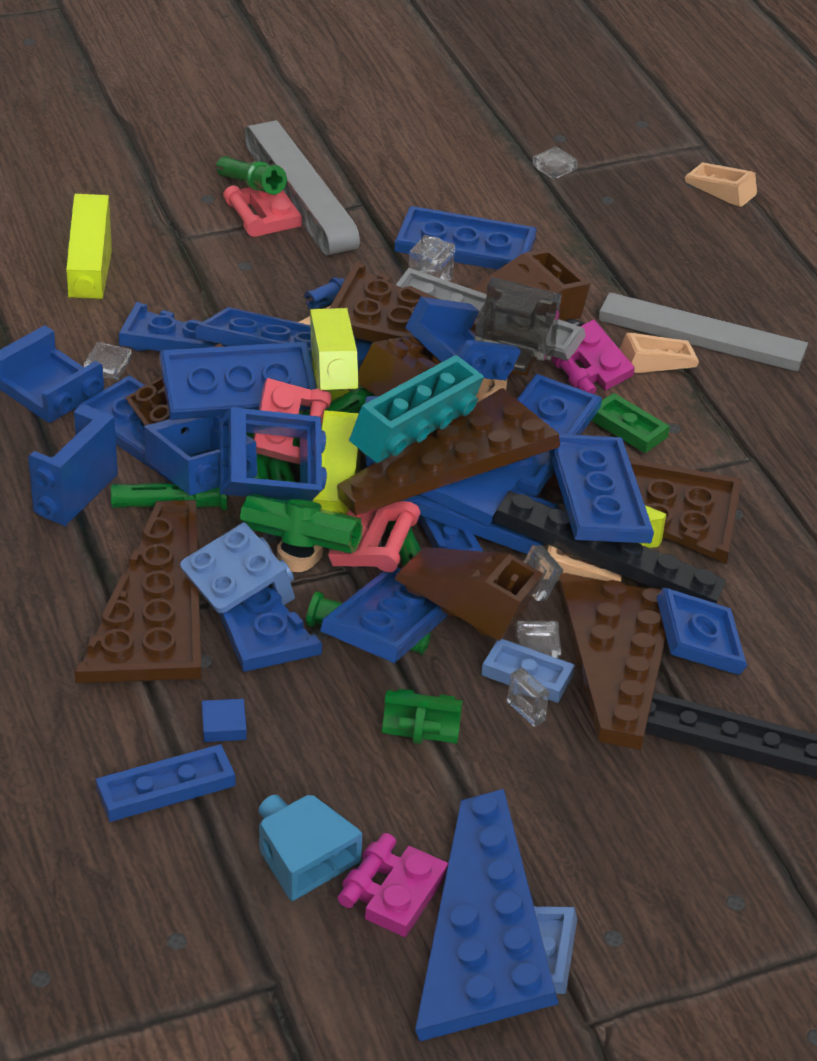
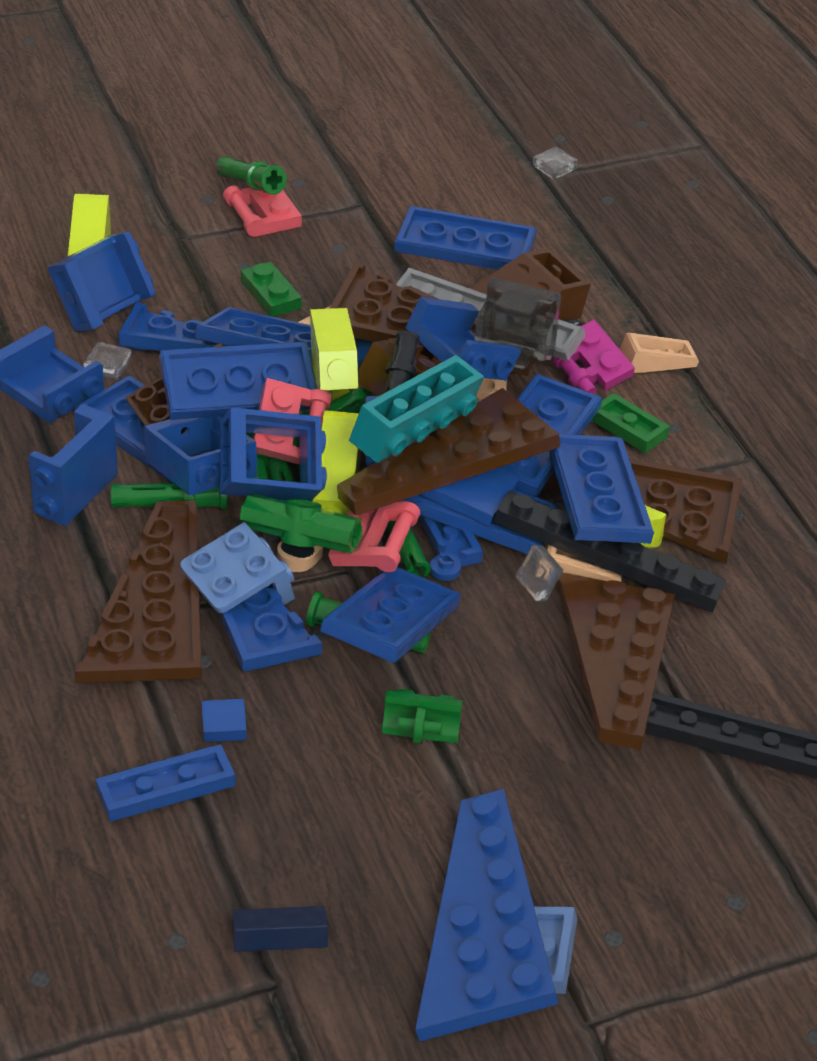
(101, 280): none -> blue panel
(271, 289): none -> green plate
(280, 928): none -> dark blue slope
(306, 843): dark azure torso -> none
(320, 210): light grey beam -> none
(324, 295): blue pin -> none
(401, 365): none -> black pin
(403, 894): dark pink plate -> none
(433, 257): clear brick -> none
(473, 585): reddish brown slope -> none
(528, 697): clear tile -> none
(540, 636): clear tile -> none
(547, 670): medium blue plate -> none
(701, 631): blue tile -> none
(703, 331): light grey tile -> none
(723, 182): light nougat slope -> none

